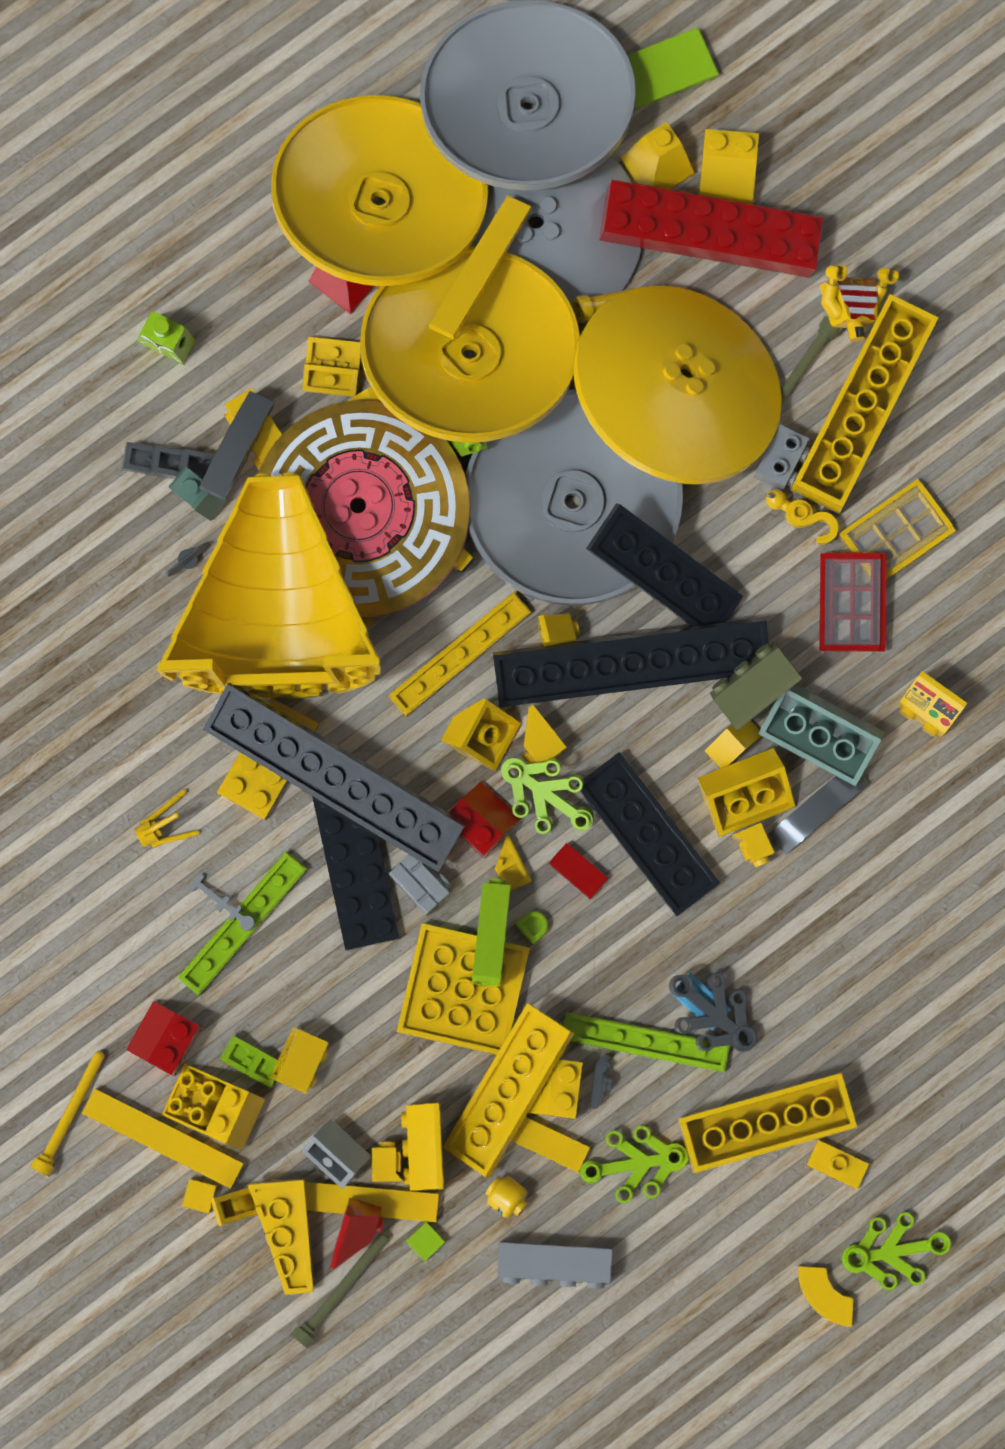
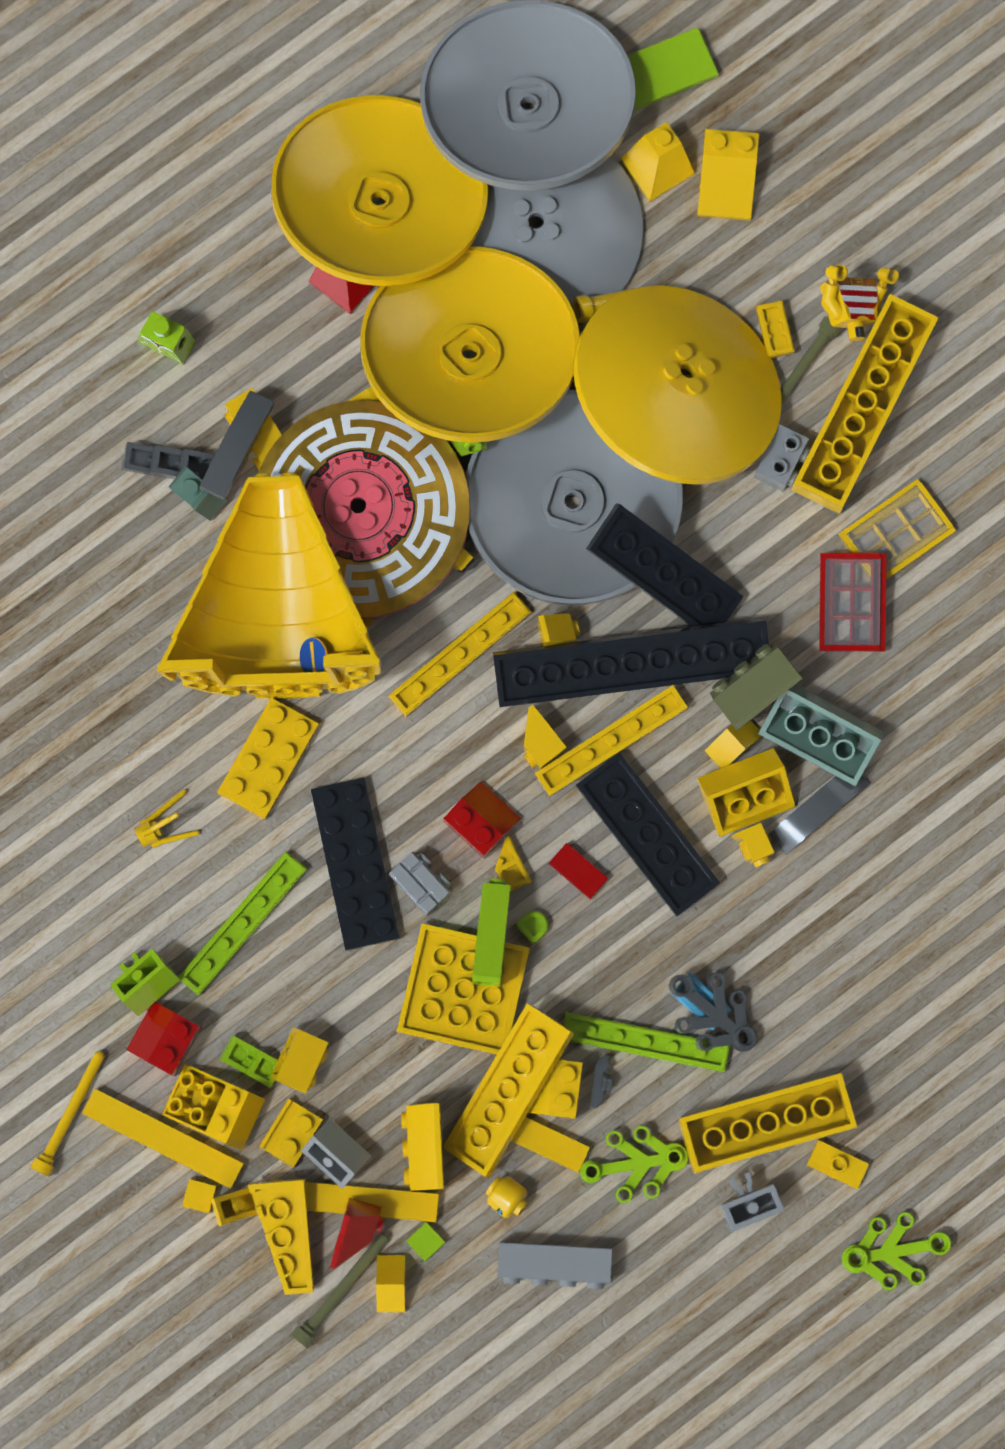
(144, 981): none -> lime brick
(187, 559): dark grey piece -> none
(246, 922): light grey piece -> none
(290, 1133): none -> yellow plate
(313, 653): none -> blue piece
(332, 366): yellow slope -> none
(334, 776): black plate -> none
(386, 1163): yellow window -> none
(390, 1283): none -> yellow slope
(480, 267): yellow tile -> none
(481, 733): yellow slope -> none
(544, 791): lime plant -> none
(611, 741): none -> yellow plate
(711, 228): red brick -> none
(752, 1206): none -> light grey brick
(775, 329): none -> yellow plate
(800, 515): yellow piece -> none
(824, 1297): yellow tile -> none
(931, 705): yellow slope -> none

